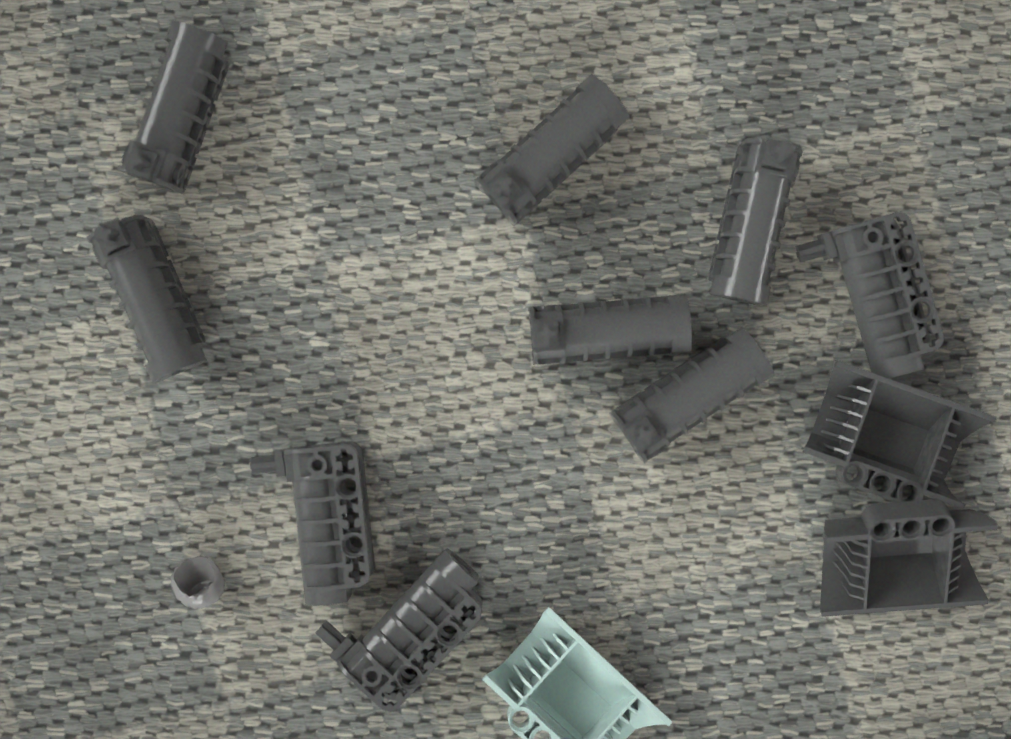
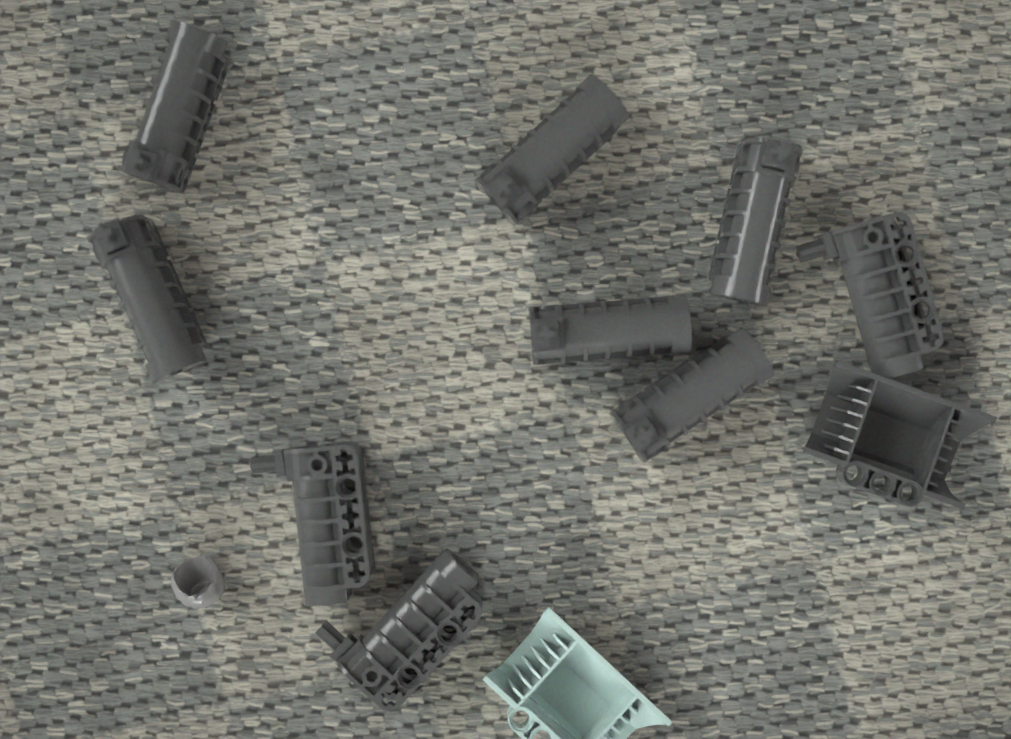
(900, 559): dark grey panel -> none

